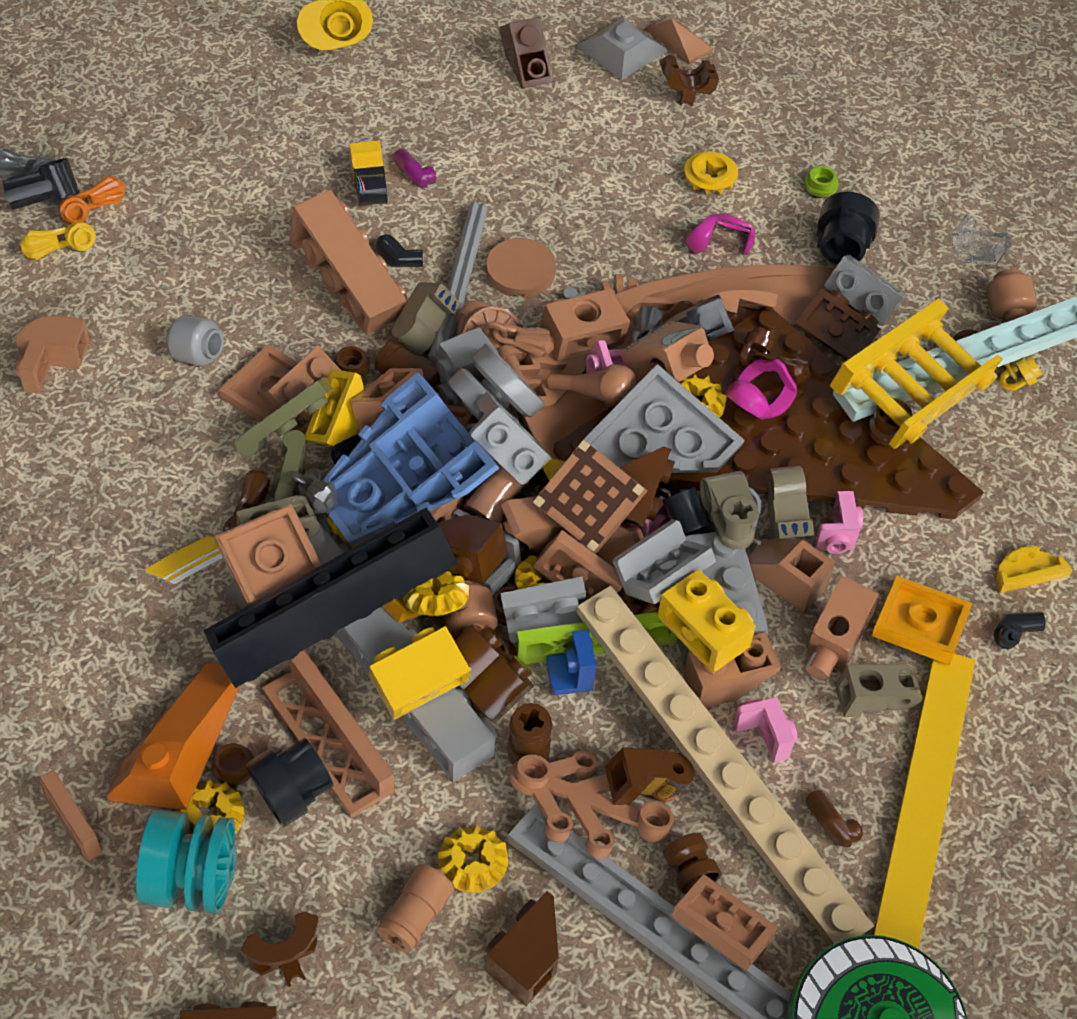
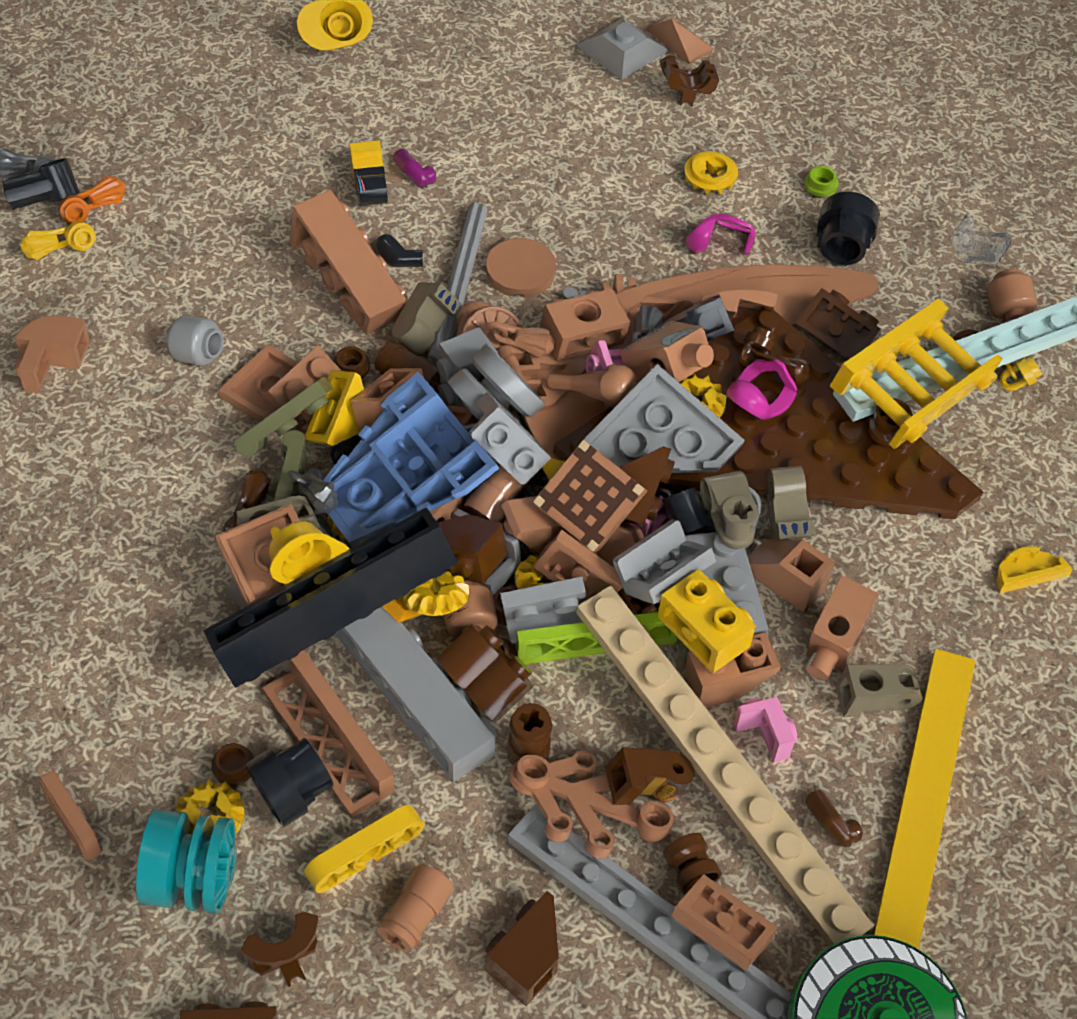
(176, 748): orange wedge -> none
(186, 560): yellow sticker -> none
(299, 550): none -> yellow piece
(369, 843): none -> yellow beam
(418, 671): yellow brick -> none
(476, 876): yellow gear -> none
(527, 52): reddish brown slope -> none
(575, 668): blue bracket -> none
(843, 533): bright pink bracket -> none
(865, 289): light grey bracket -> none
(922, 620): light orange tile -> none
(1013, 625): black arm -> none

